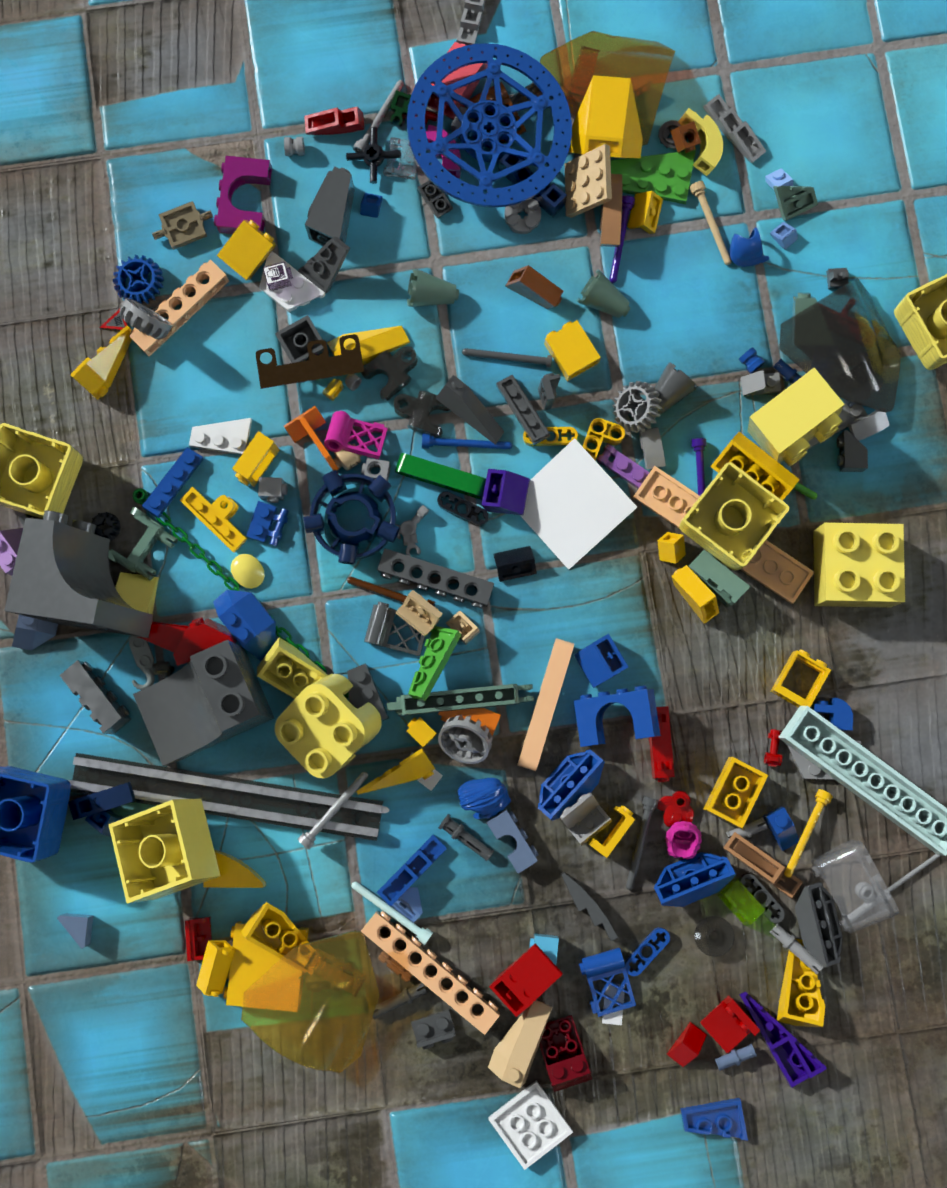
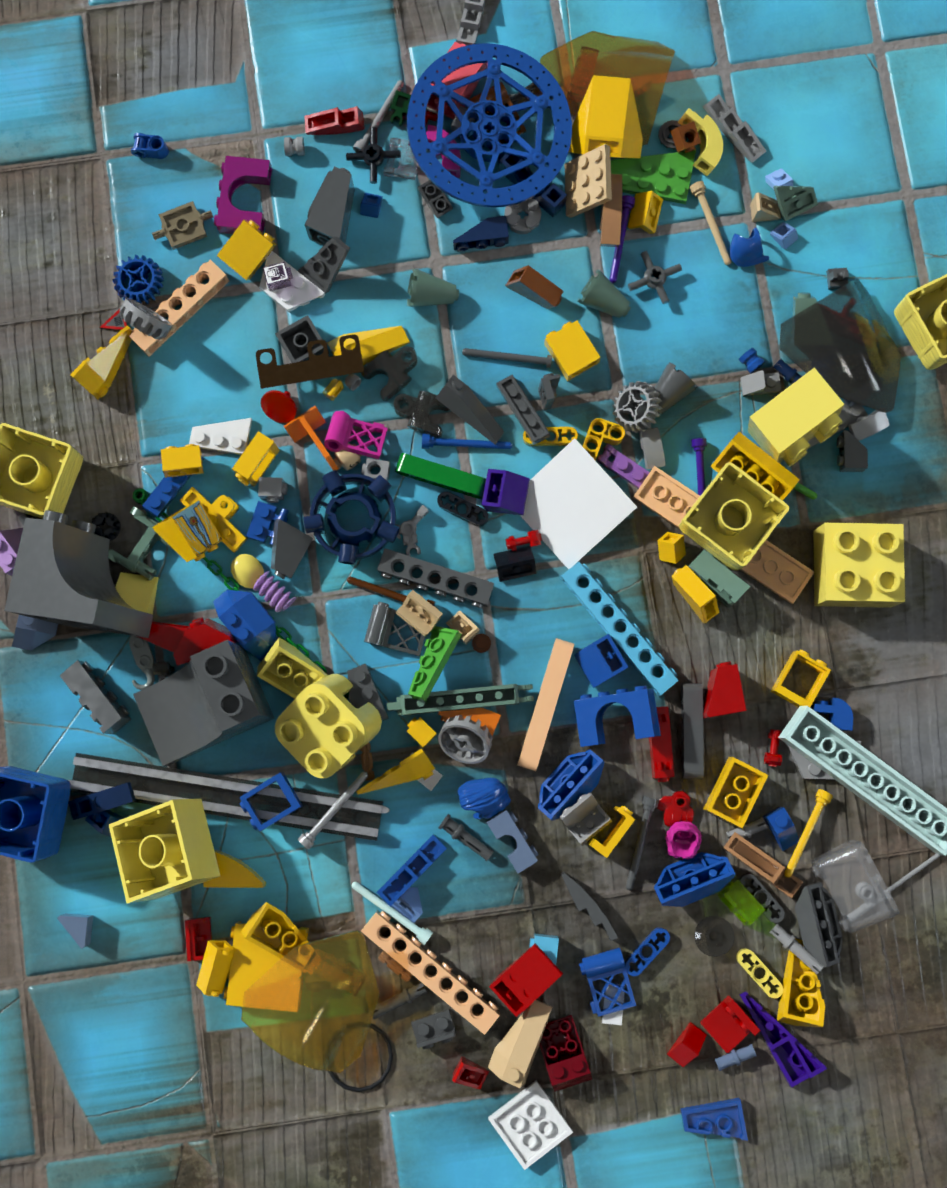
(146, 146): none -> blue piece
(182, 460): none -> yellow brick
(189, 532): none -> yellow slope
(273, 593): none -> lavender piece
(279, 406): none -> red shield
(287, 548): none -> dark grey slope
(288, 792): none -> blue window
(367, 762): none -> medium nougat axle
(384, 1074): none -> black piece
(469, 1074): none -> red slope
(481, 643): none -> reddish brown plate
(489, 232): none -> dark blue slope
(533, 538): none -> red bar
(581, 571): none -> medium azure brick
(652, 282): none -> dark grey bar
(692, 731): none -> dark grey beam
(724, 691): none -> red slope
(764, 208): none -> tan slope
(773, 980): none -> light yellow beam

